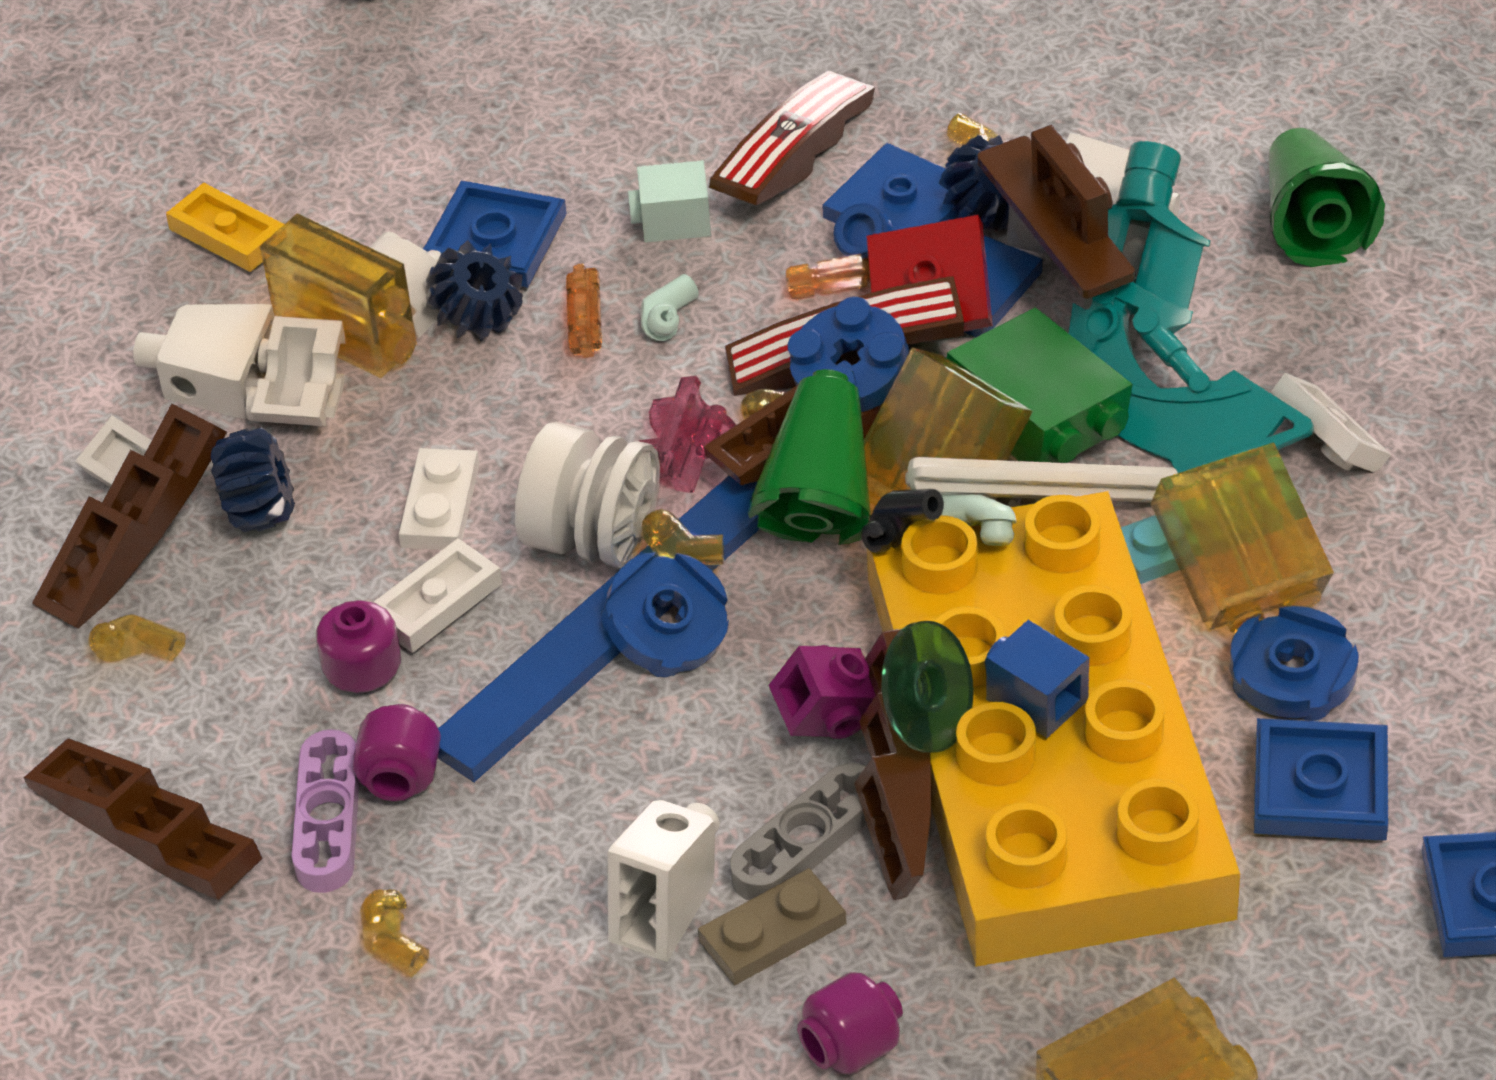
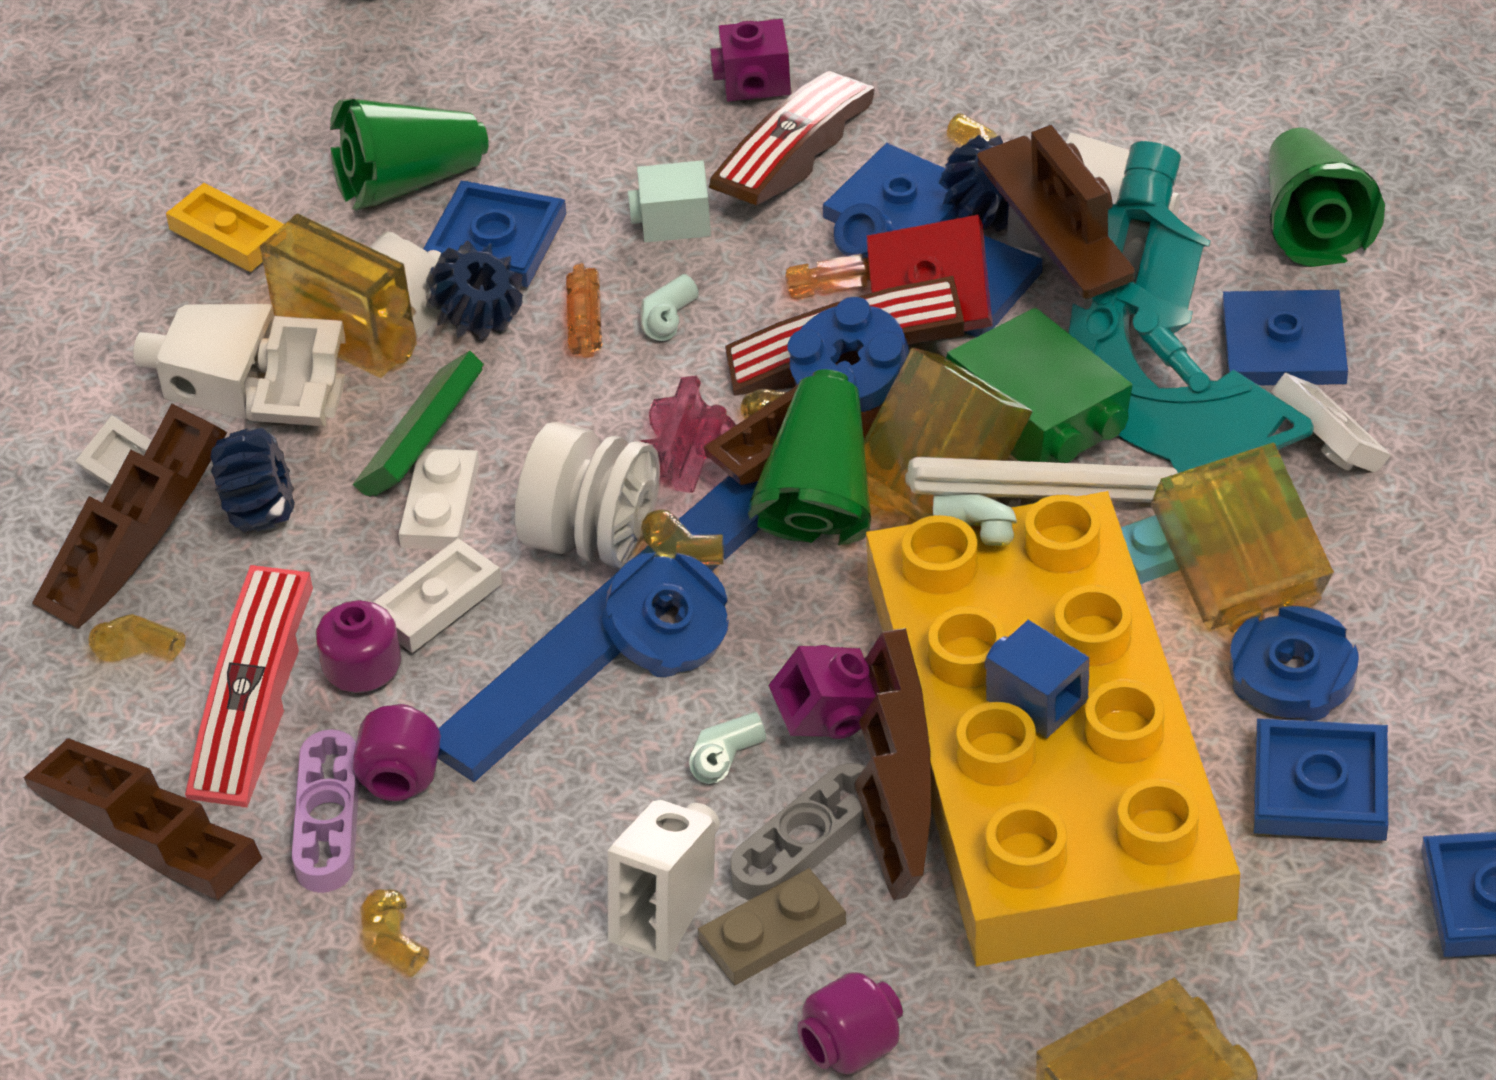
(248, 686): none -> slope
(400, 148): none -> green cone
(419, 425): none -> green tile
(718, 746): none -> light aqua arm
(752, 60): none -> magenta brick
(896, 513): black arm -> none
(926, 685): clear green dish -> none
(1285, 334): none -> blue plate

